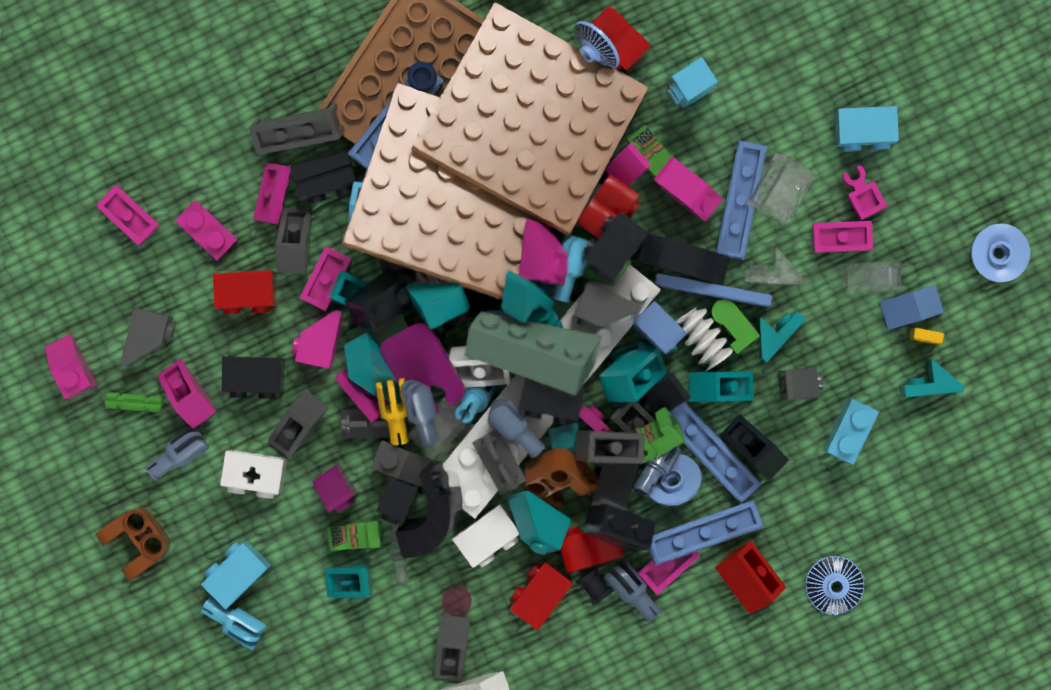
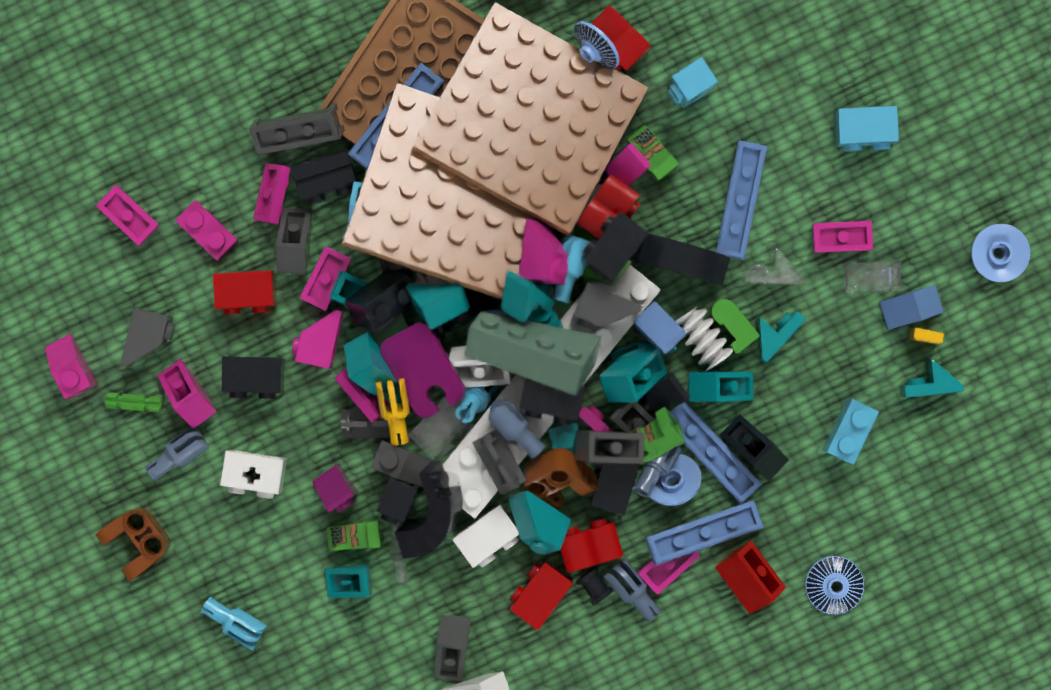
(235, 574): medium azure brick -> none
(297, 423): dark grey slope -> none
(420, 410): sand blue arm -> none
(422, 76): dark blue tile -> none
(457, 600): clear pink tile -> none
(619, 527): black brick -> none
(688, 189): dark pink slope -> none
(712, 290): medium blue tile -> none
(781, 189): clear brick -> none
(800, 383): dark grey slope -> none
(865, 197): dark pink plate -> none

